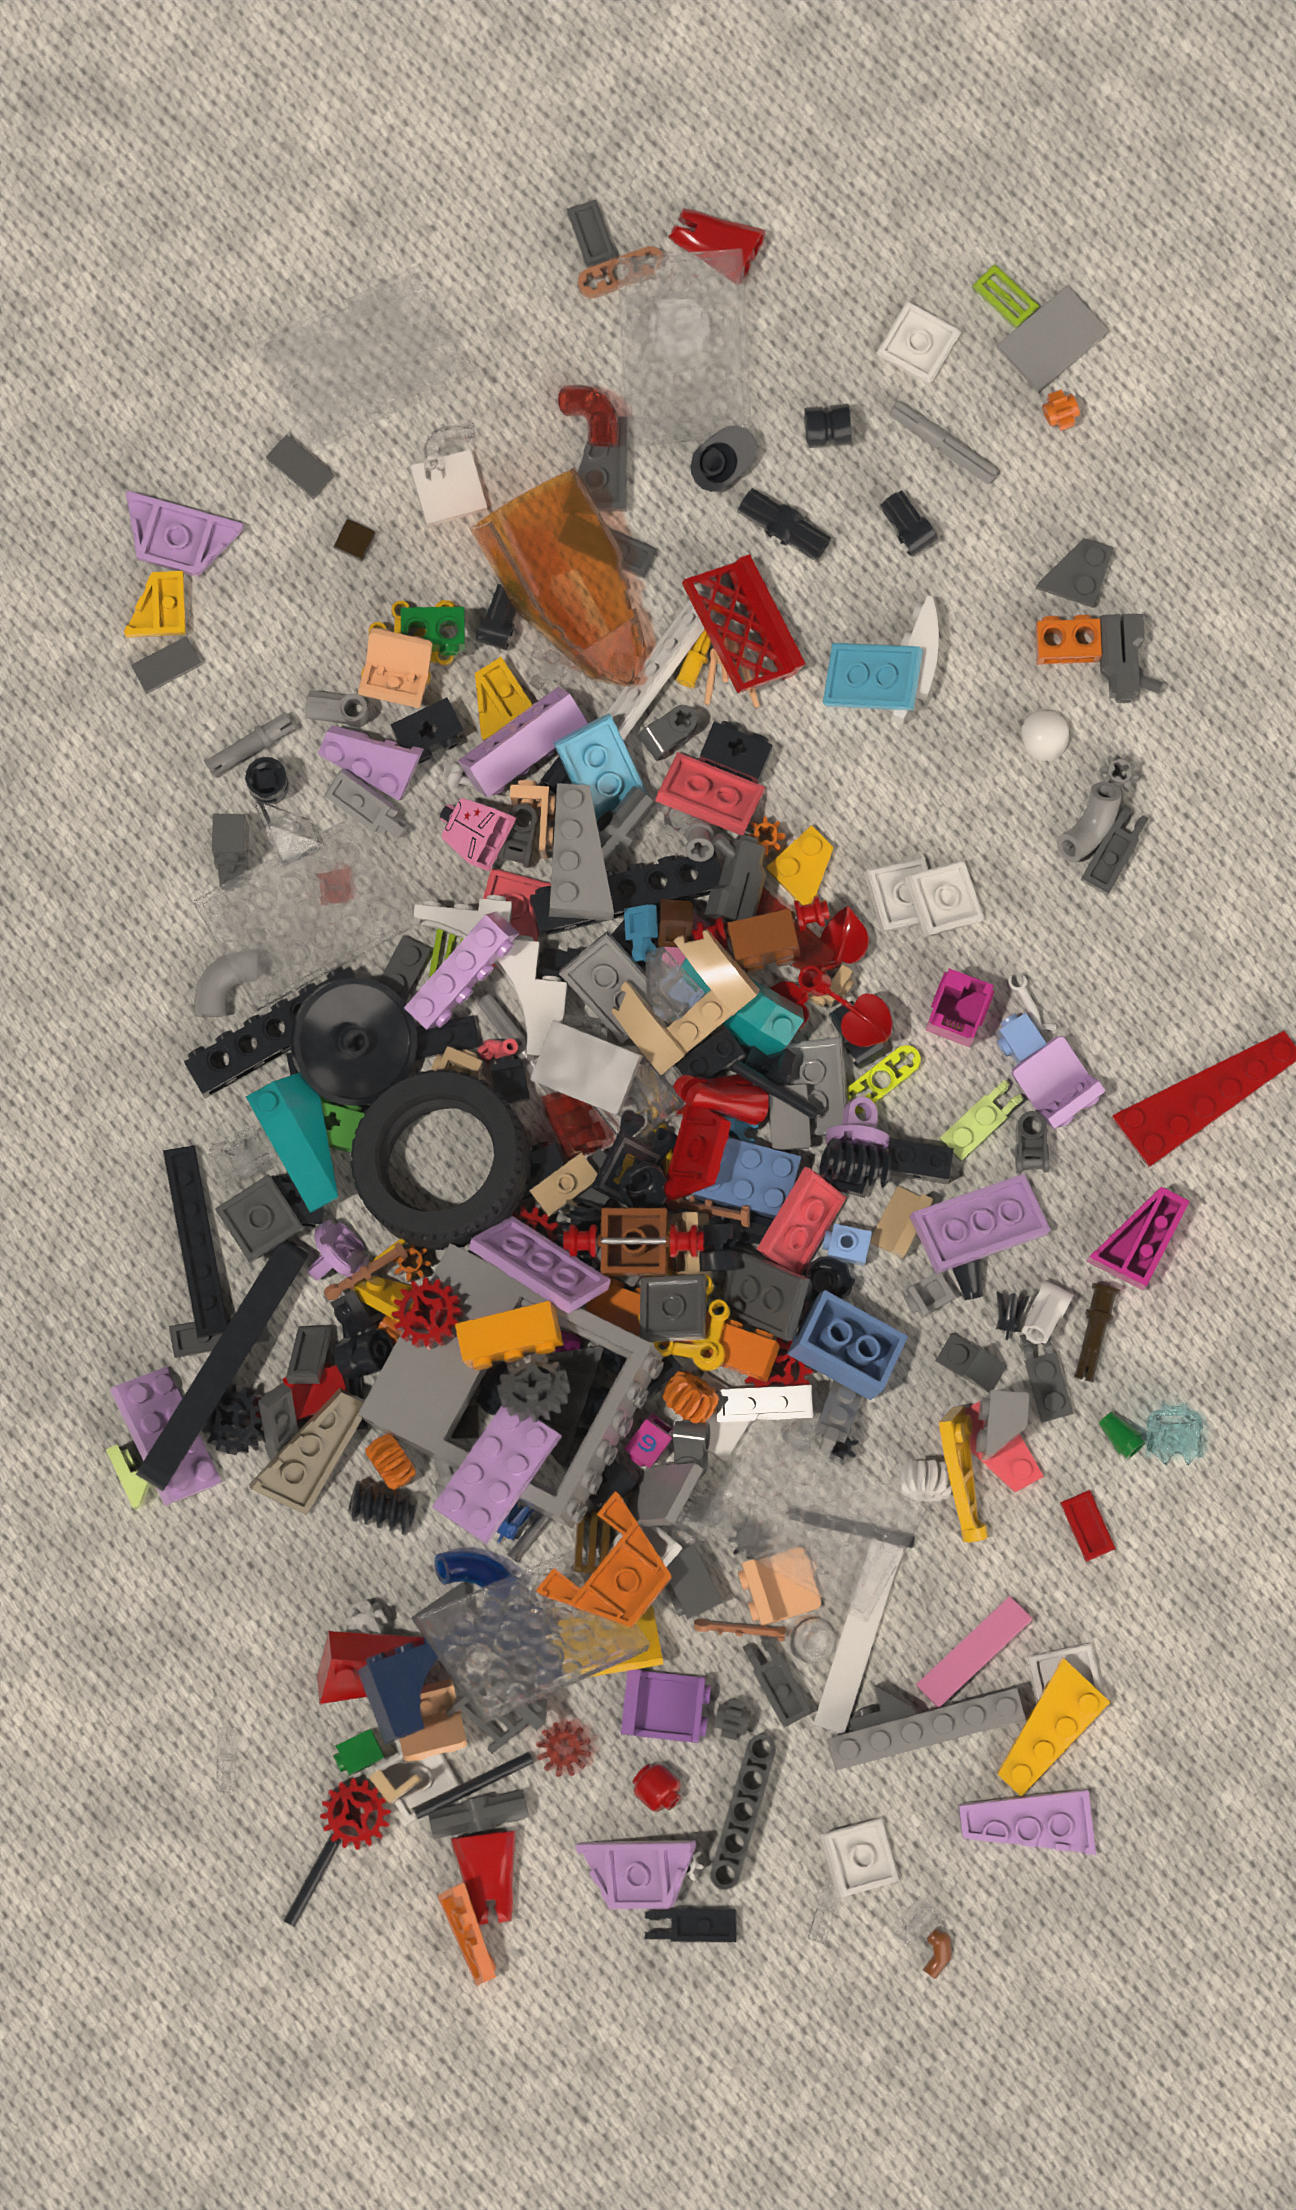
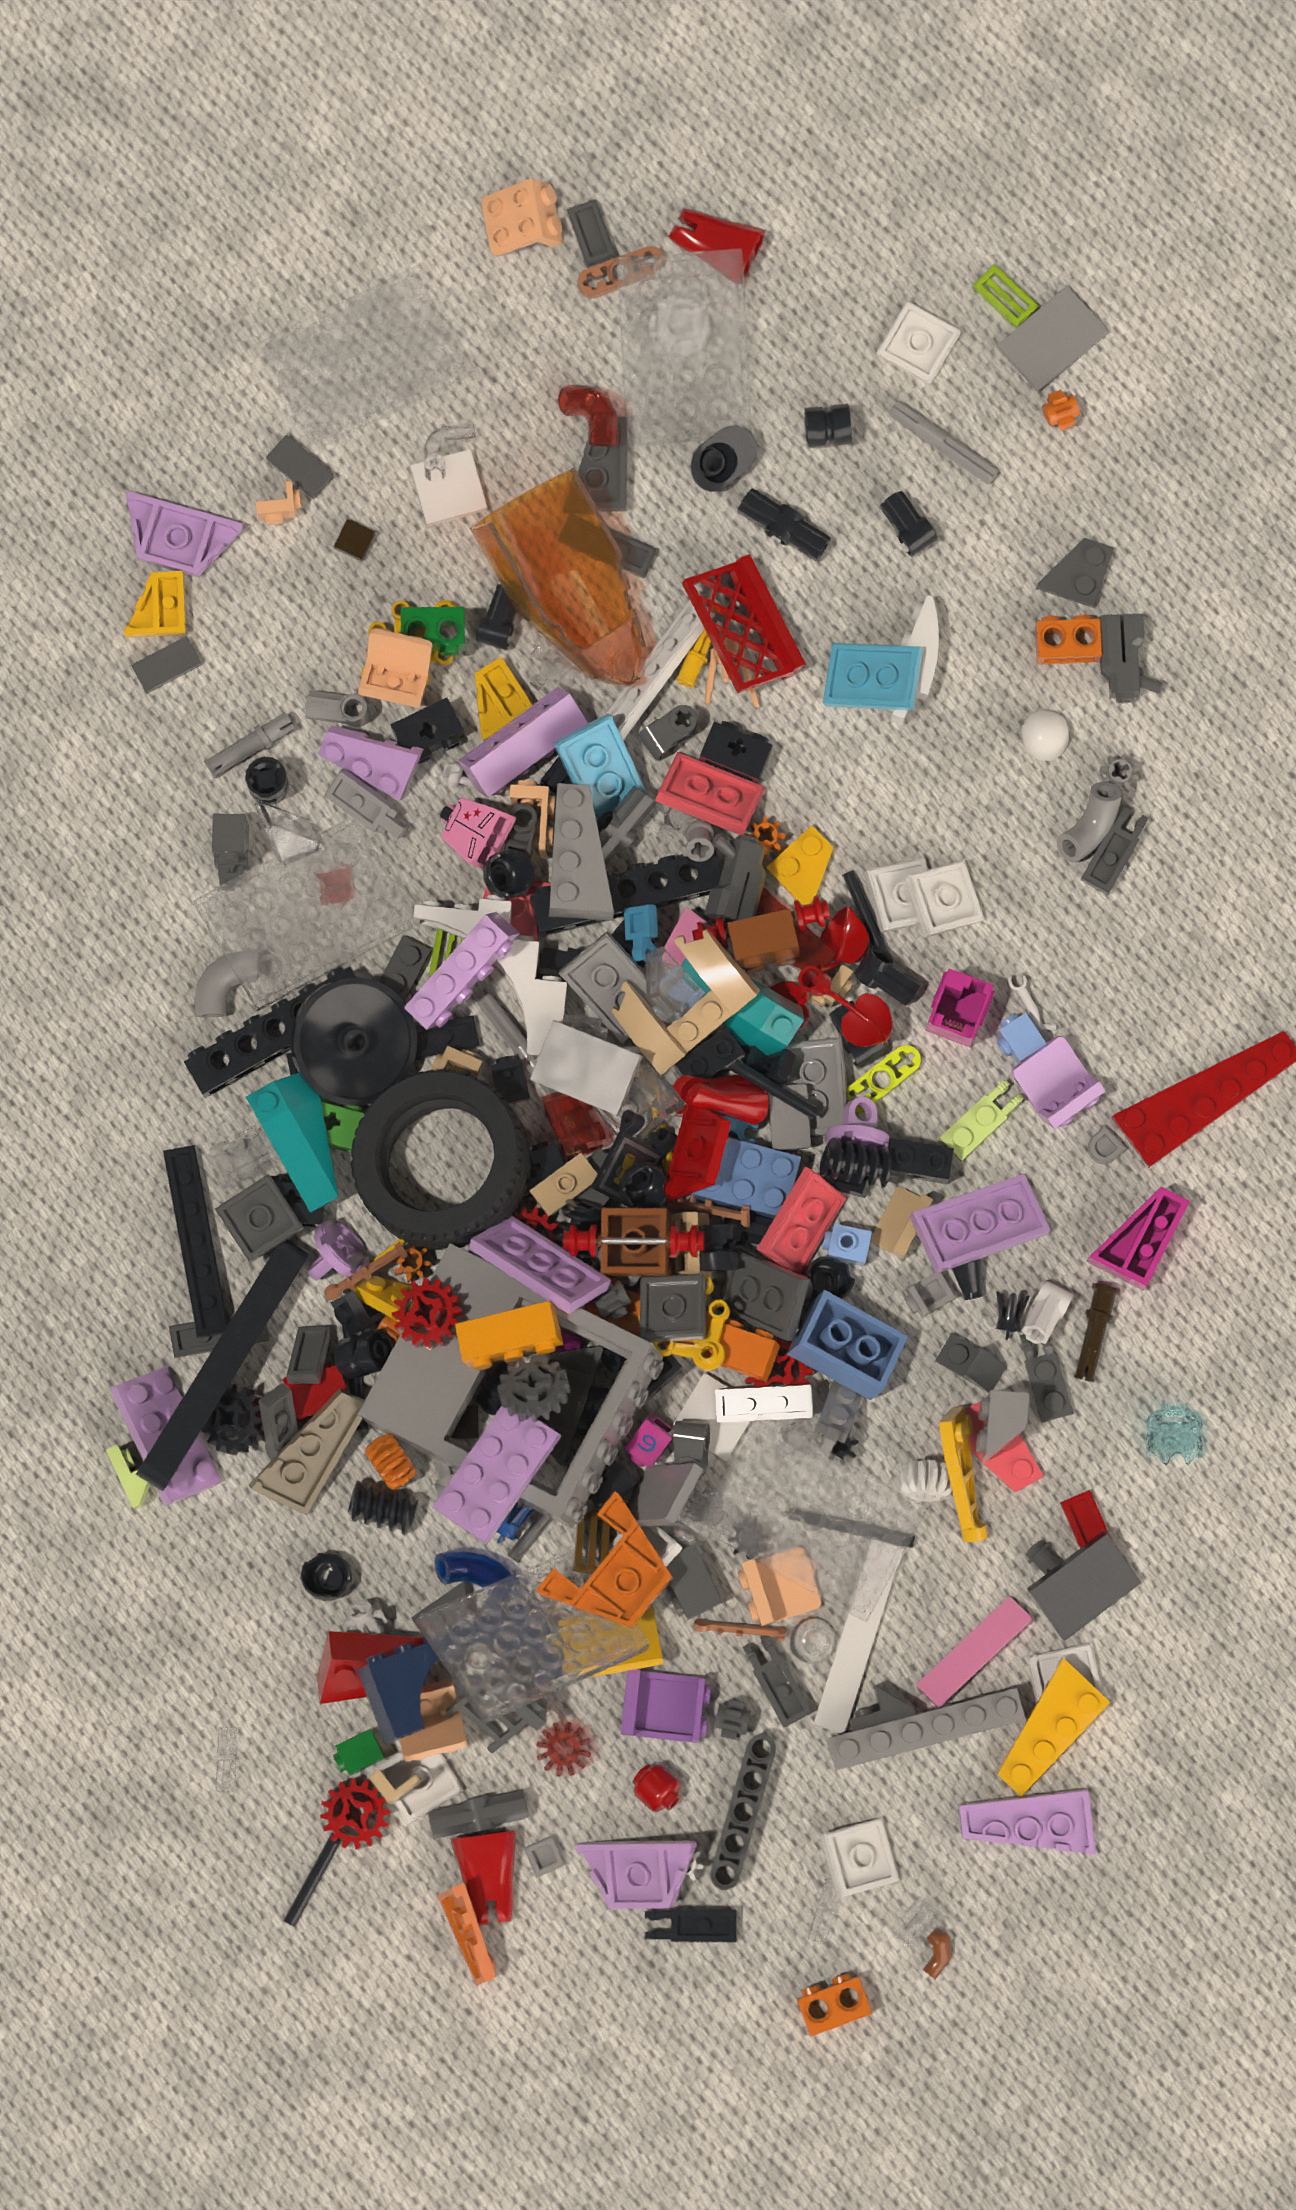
(276, 510): none -> light nougat bracket
(337, 1581): none -> black hair
(472, 1785): black bar -> none
(497, 1049): coral arm -> none
(508, 874): none -> black hair
(521, 217): none -> light nougat bracket
(544, 1856): none -> light grey tile
(613, 1301): none -> dark grey gear
(673, 921): reddish brown panel -> none
(690, 1397): orange gear -> none
(836, 2013): none -> orange brick
(864, 910): none -> black bar
(880, 971): none -> black piece
(1031, 1145): dark grey piece -> none
(1041, 1557): none -> dark grey pin
(1083, 1585): none -> tile
(1105, 1146): none -> light grey tile
(1122, 1436): green cone -> none

